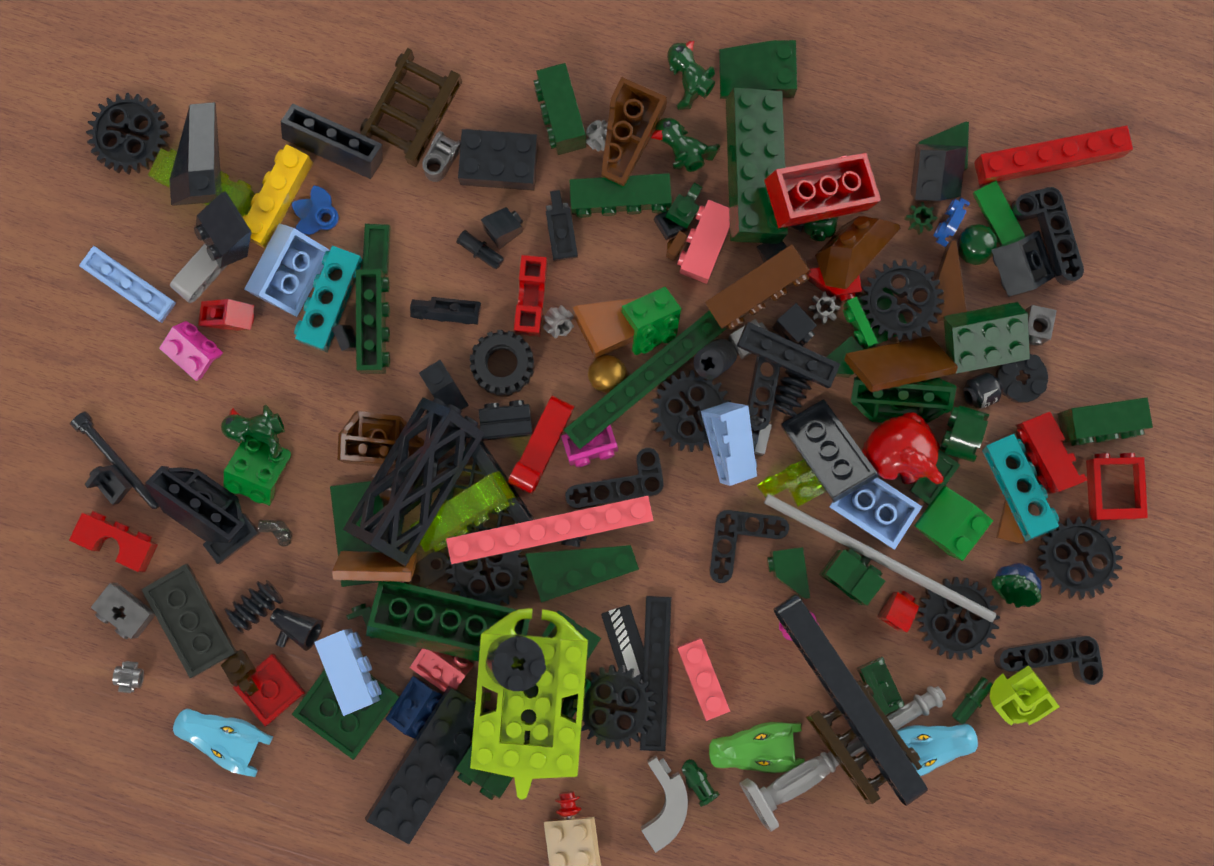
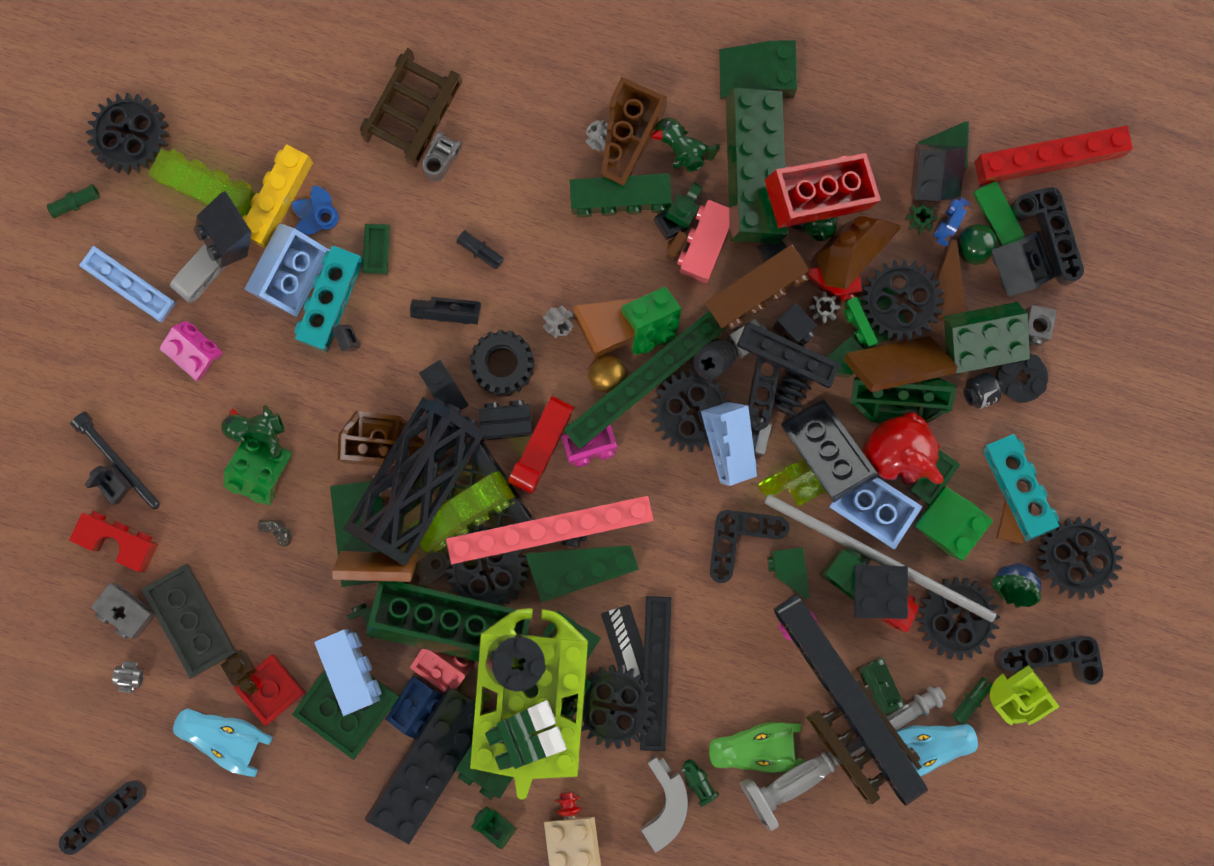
(73, 201): none -> dark green pin
(101, 815): none -> black beam
(197, 162): black wedge -> none
(197, 503): black wedge -> none
(222, 551): black tile -> none
(226, 315): red slope -> none
(254, 606): black piece -> none
(297, 627): black piece -> none
(331, 141): black brick -> none
(371, 321): dark green brick -> none
(494, 826): none -> dark green bracket
(498, 159): black brick -> none
(502, 226): black slope -> none
(518, 737): none -> dark green hips
(531, 295): red arch -> none
(559, 109): dark green brick -> none
(561, 229): black hinge -> none
(613, 485): black beam -> none
(695, 78): dark green animal -> none
(703, 679): coral brick -> none
(880, 591): none -> black plate
(966, 433): dark green brick -> none
(1048, 454): red wedge -> none
(1096, 509): red window -> none
(1105, 421): dark green brick -> none

